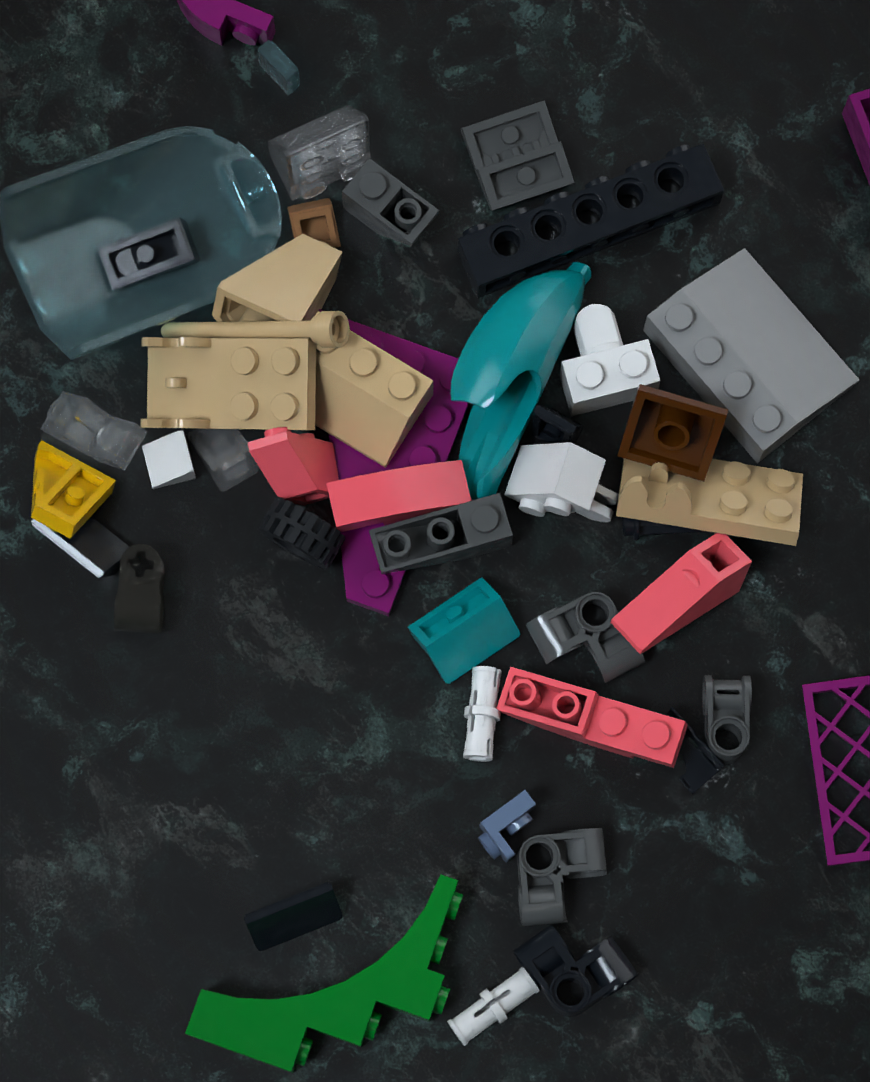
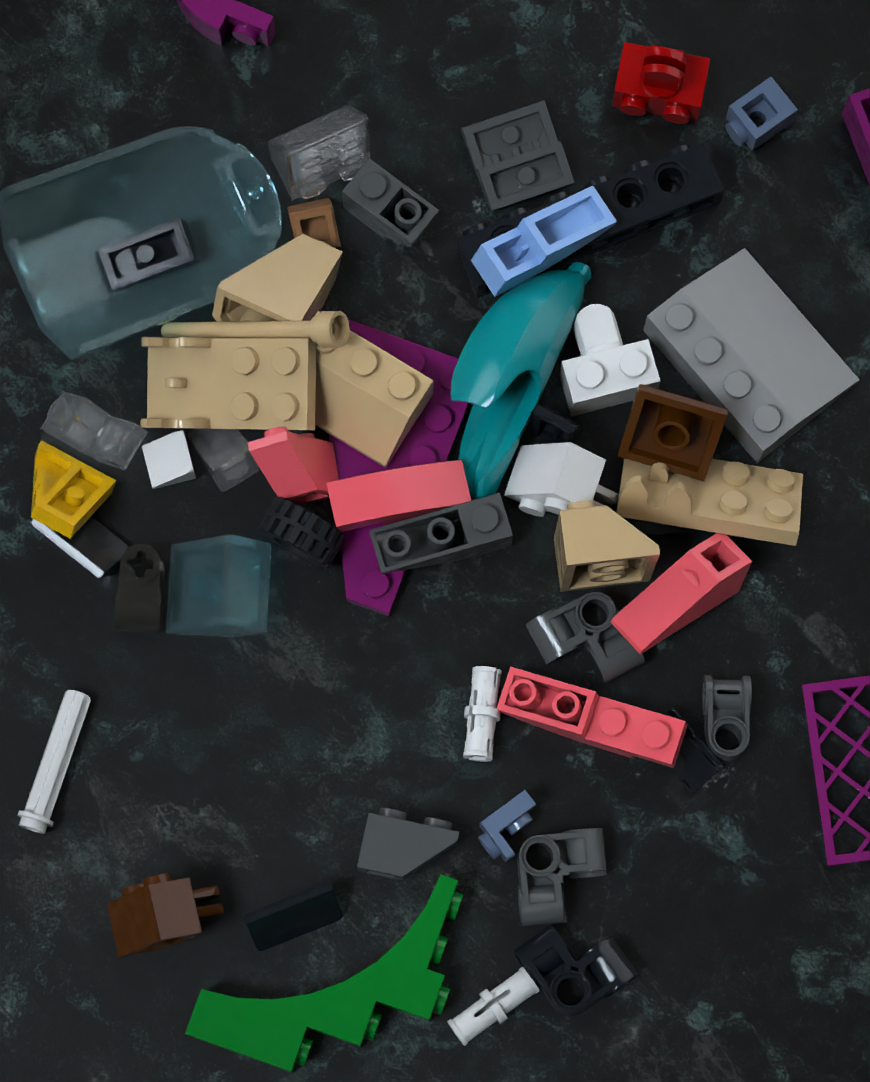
(55, 762): none -> white axle
(159, 914): none -> reddish brown brick
(219, 587): none -> clear light blue slope
(279, 66): clear light blue tile -> none
(402, 847): none -> dark grey slope
(465, 630): teal panel -> none
(542, 240): none -> light blue slope
(600, 548): none -> tan slope
(660, 83): none -> red brick
(765, 102): none -> sand blue brick

